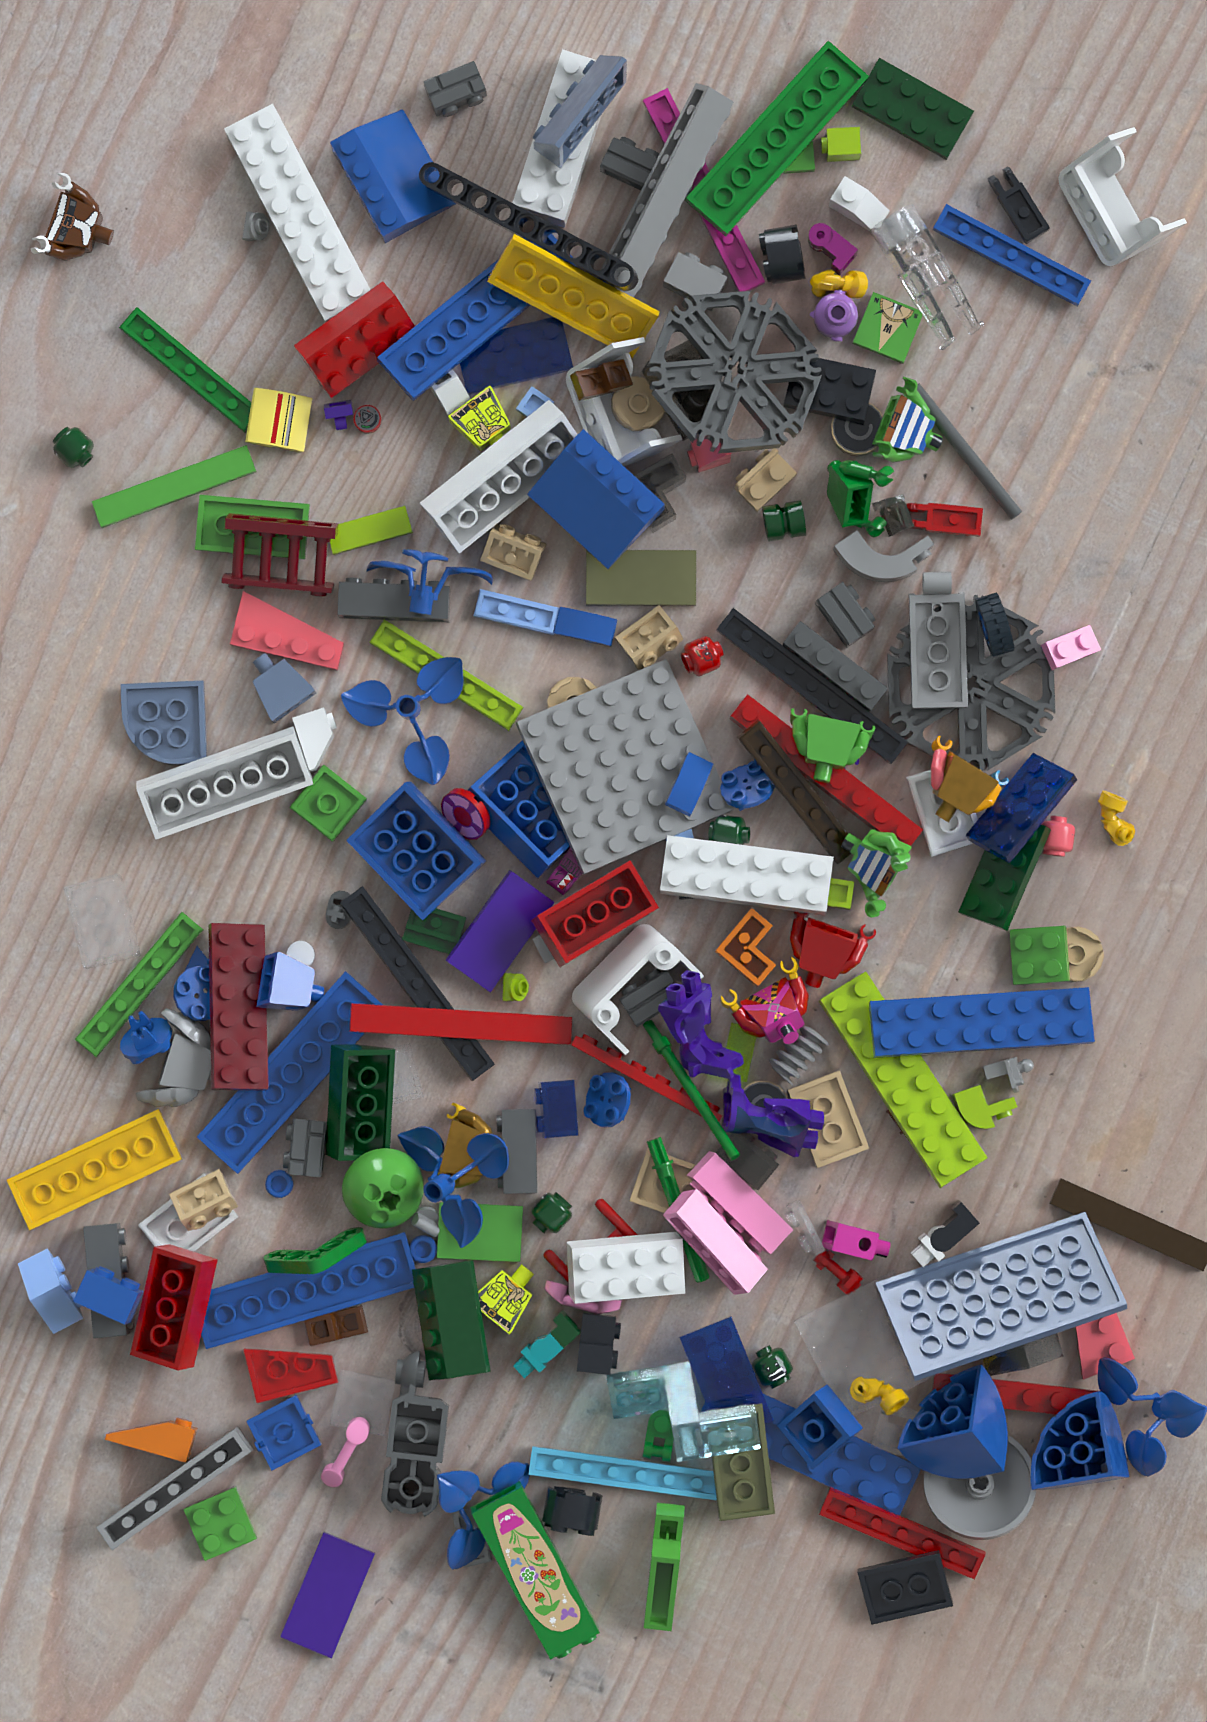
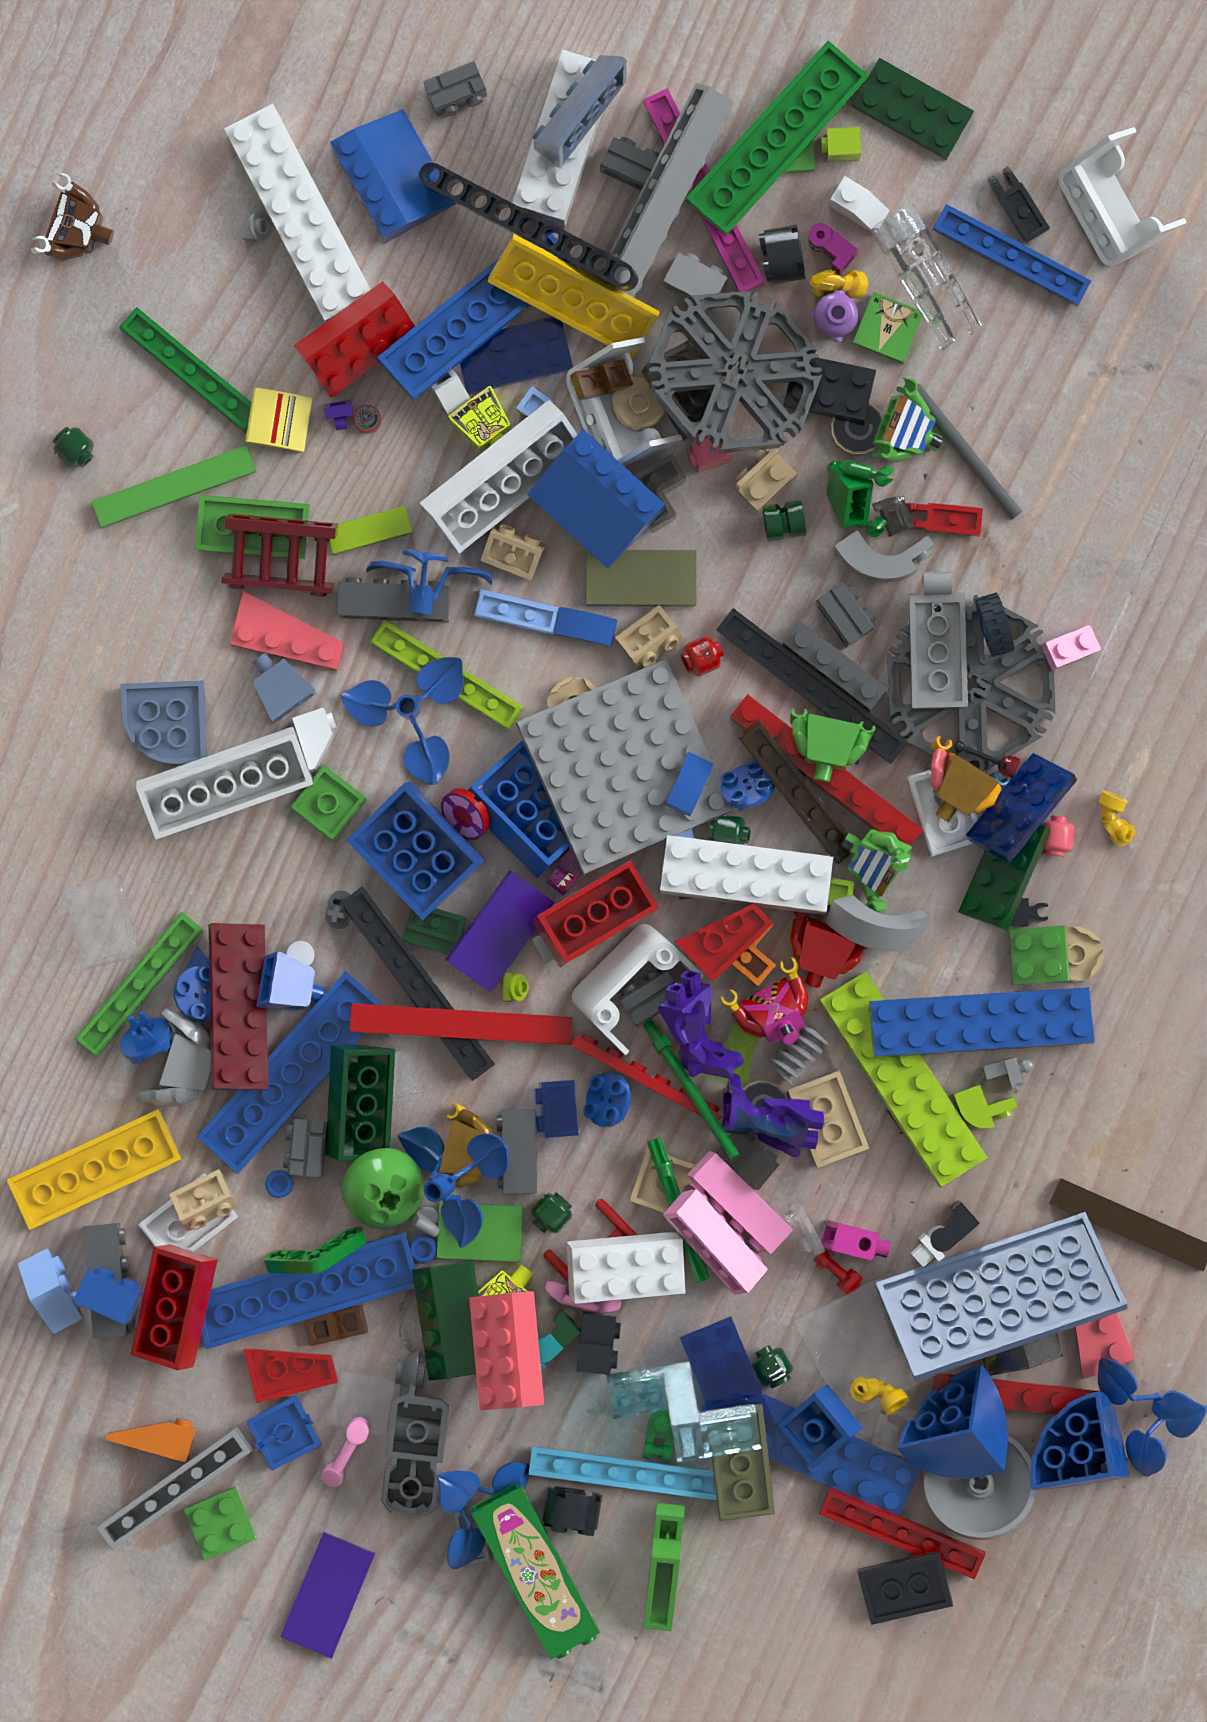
(506, 1351): none -> coral brick
(725, 940): none -> red wing
(872, 929): none -> light grey arch
(1006, 765): none -> hinge
(1025, 912): none -> black plate

